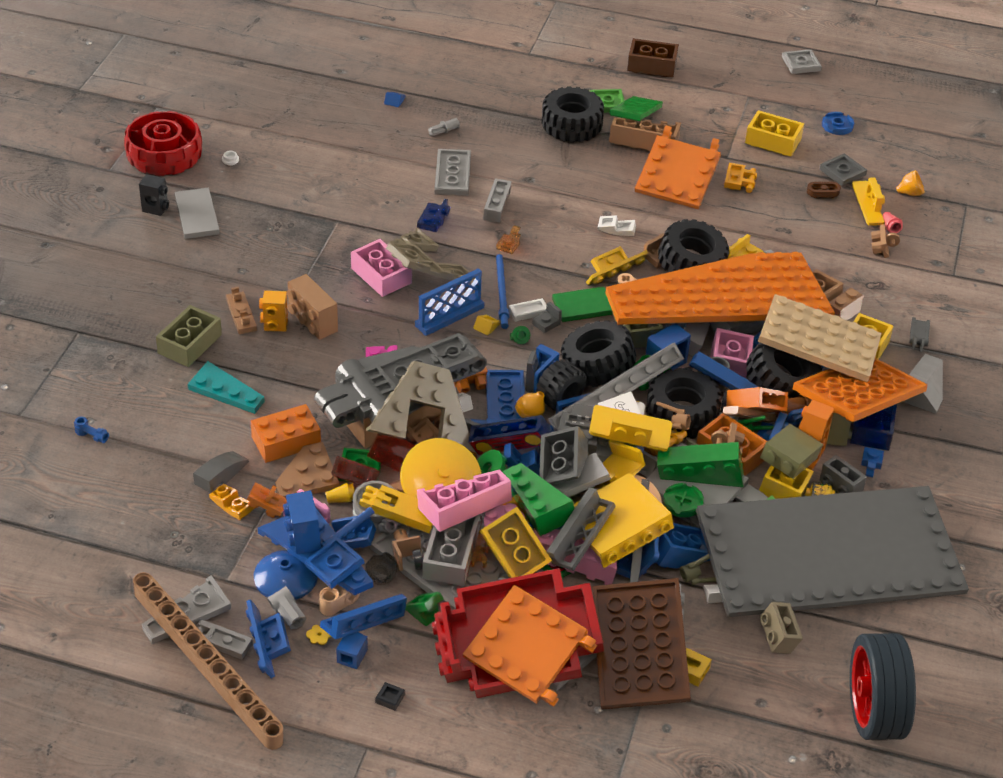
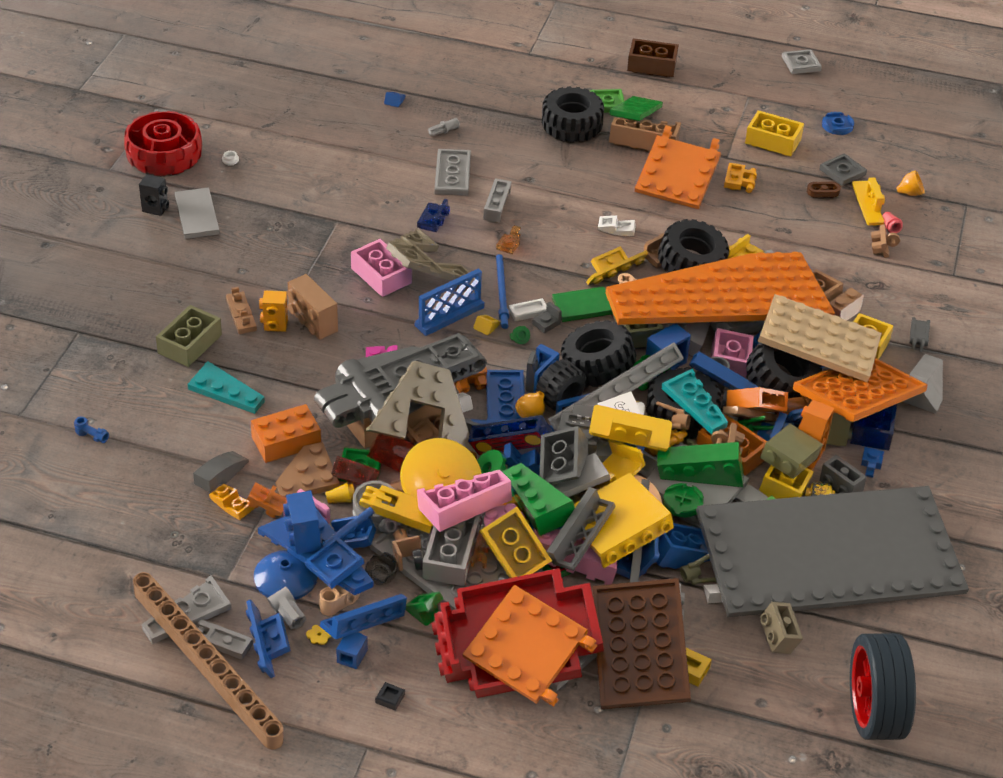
(692, 397): none -> teal wing

